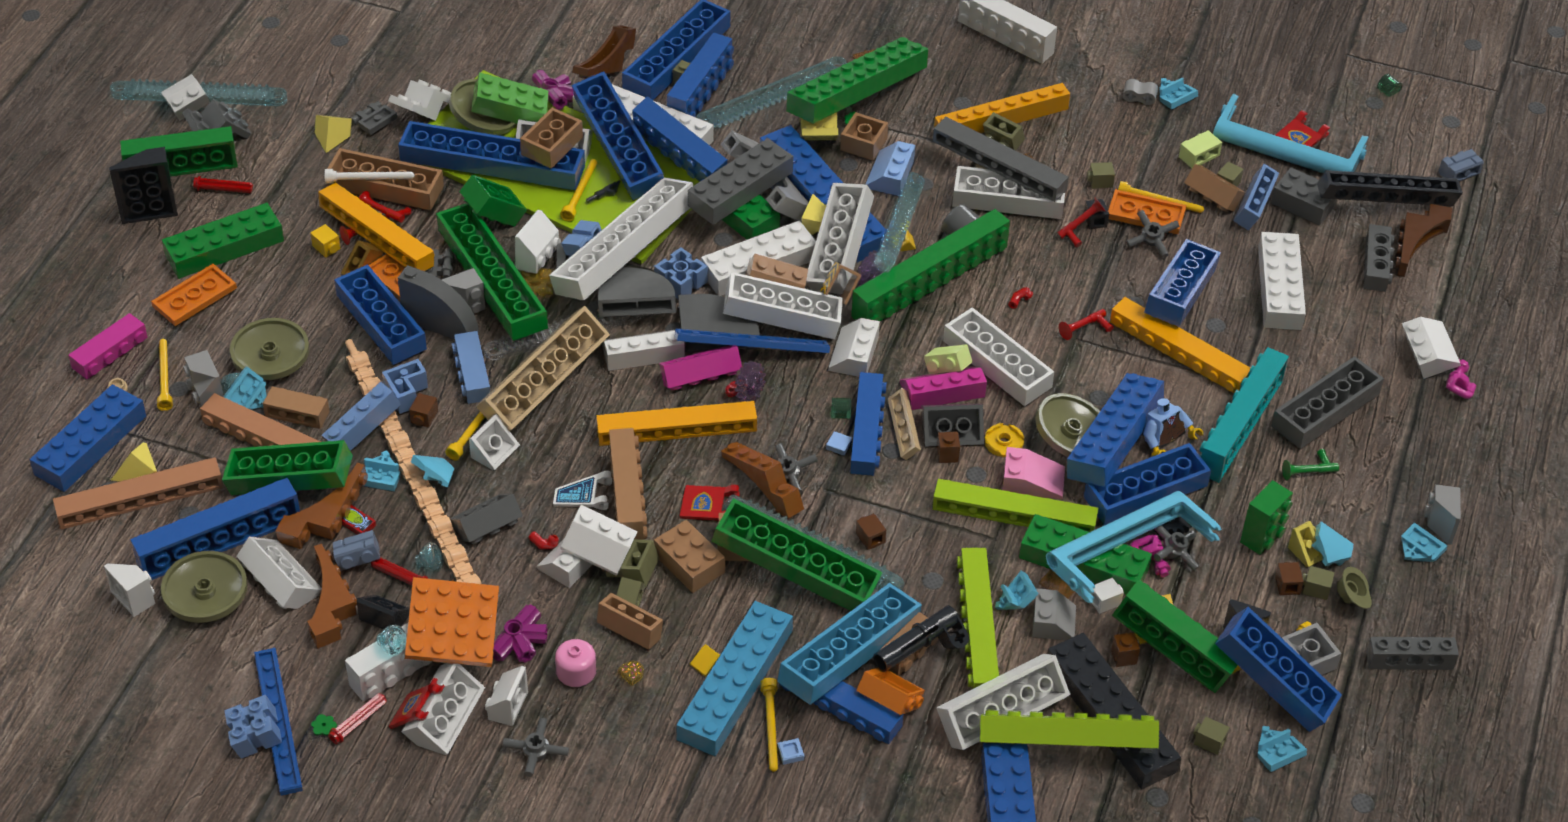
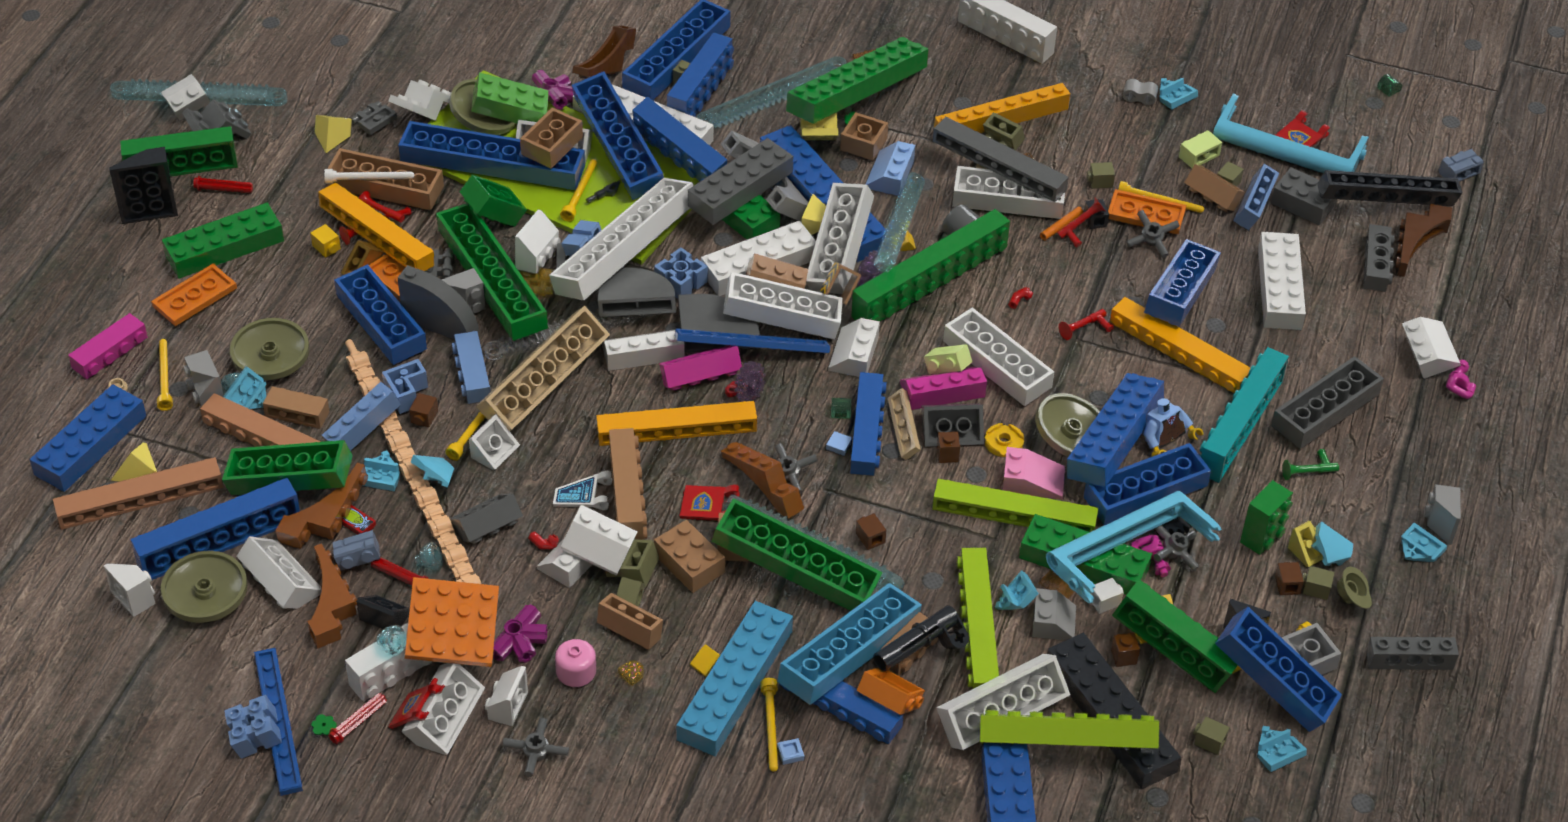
(1054, 228): none -> orange piece

